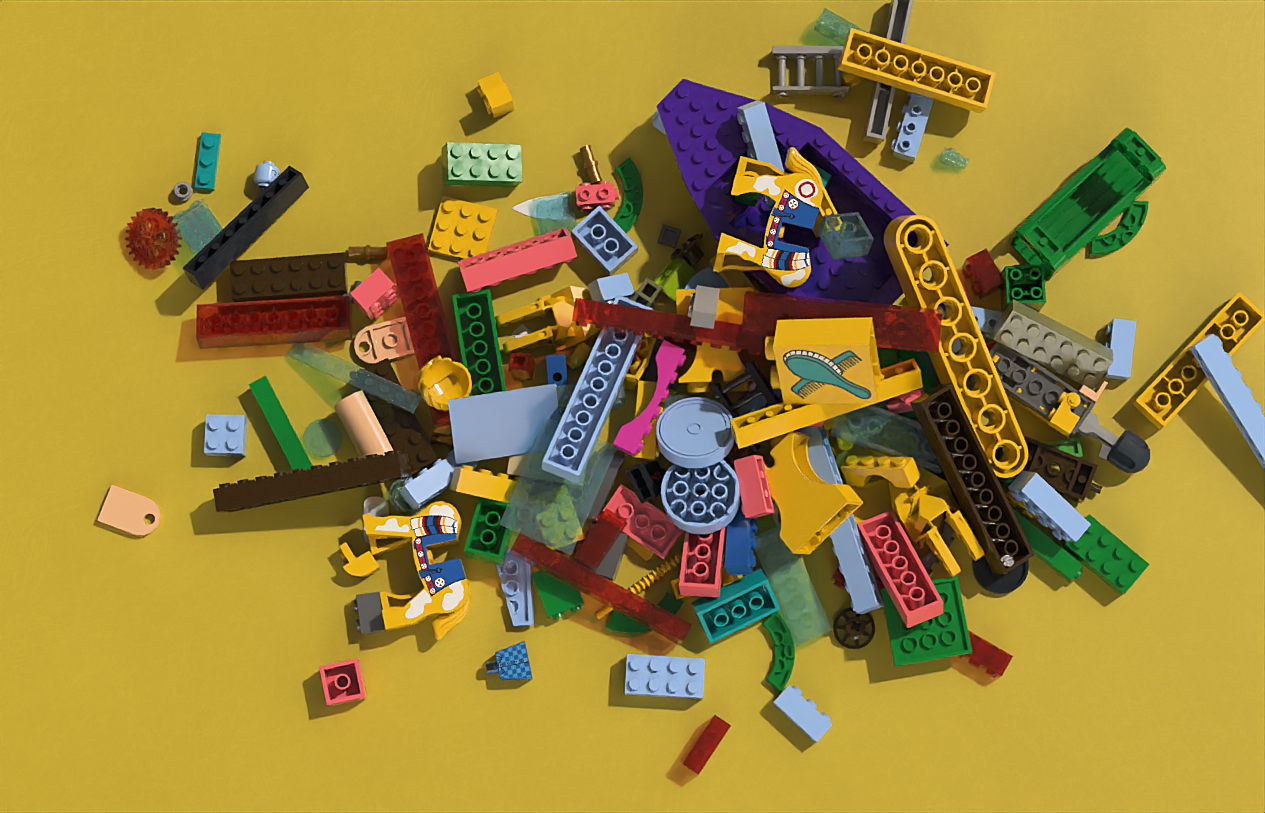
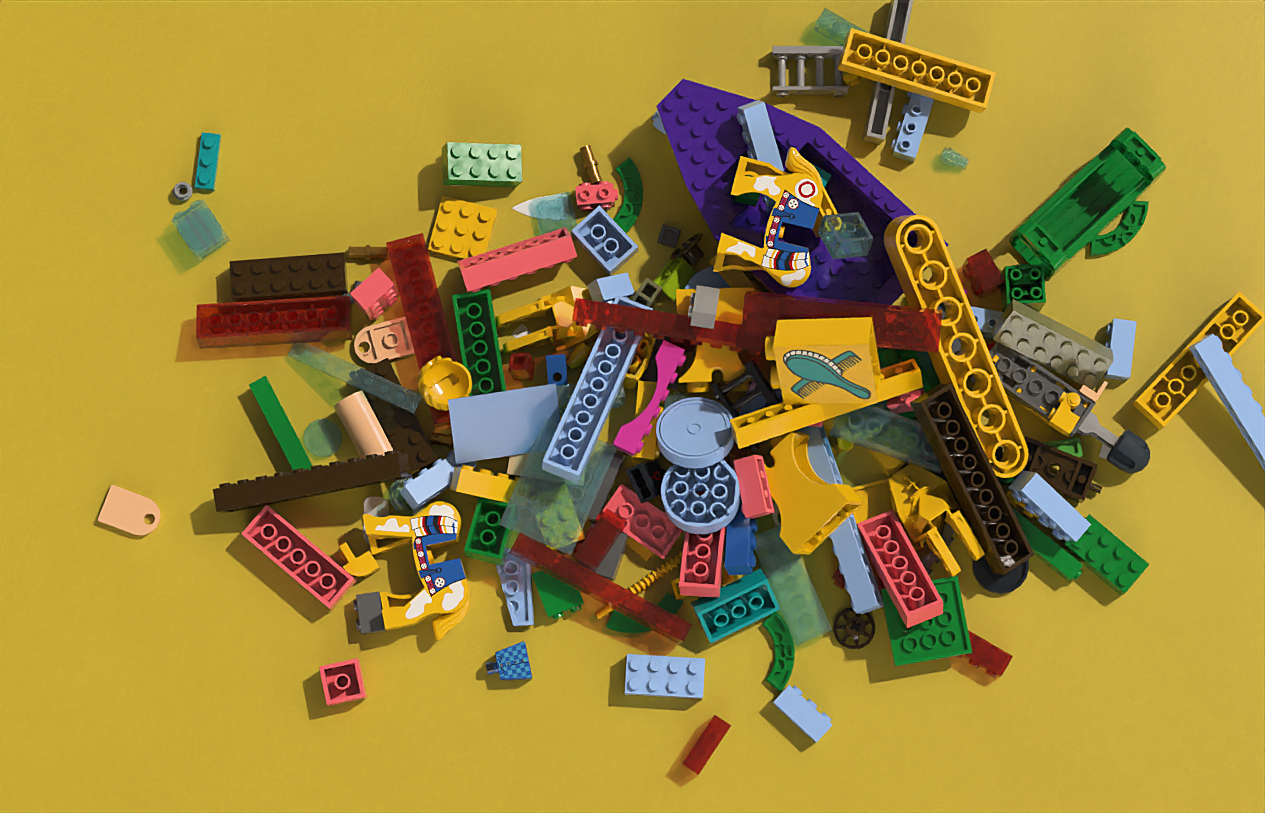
(146, 252): clear red gear -> none
(225, 435): light blue brick -> none
(245, 227): black brick -> none
(265, 174): light blue head -> none
(299, 557): none -> coral brick
(496, 95): yellow brick -> none
(898, 470): yellow arch -> none

